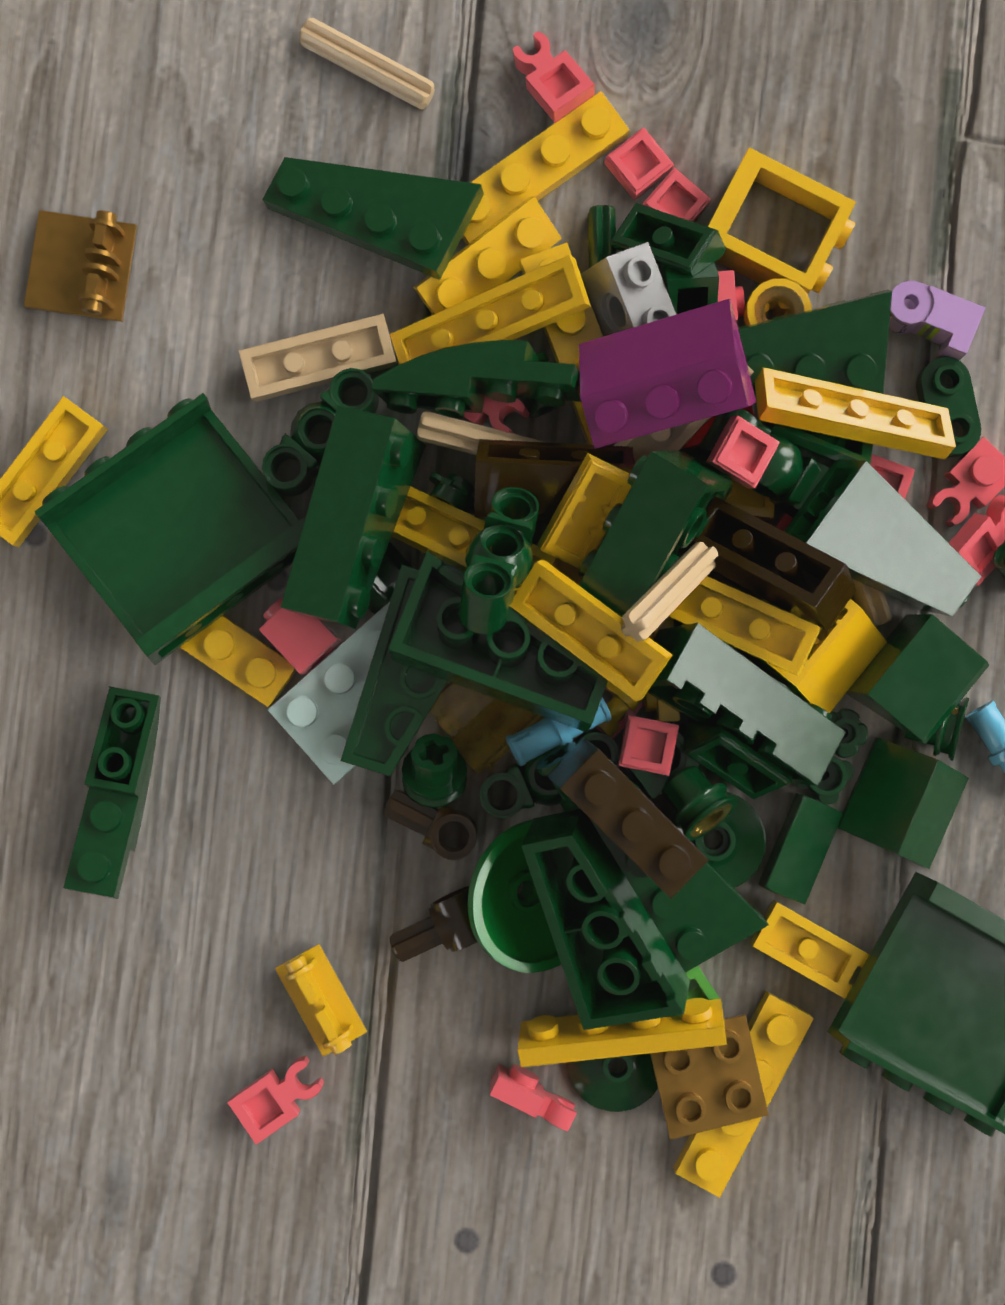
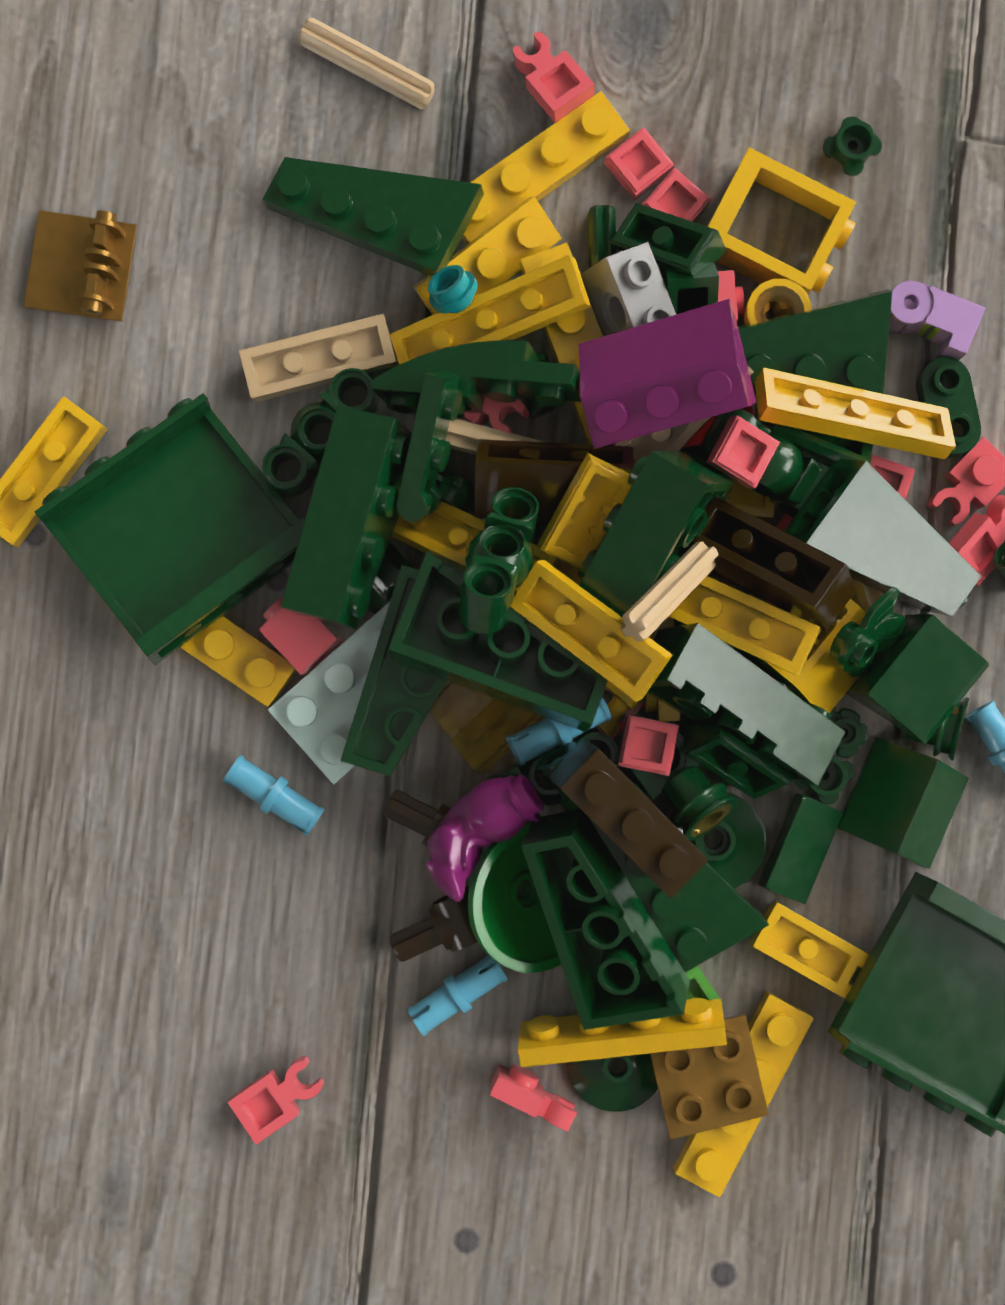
(116, 792): dark green slope -> none
(273, 795): none -> medium azure pin
(321, 1000): yellow hinge -> none
(427, 449): none -> dark green plate
(434, 772): dark green piece -> none
(452, 289): none -> teal plate
(456, 994): none -> medium azure pin
(484, 815): none -> magenta animal
(857, 132): none -> dark green plate
(858, 645): none -> dark green plate

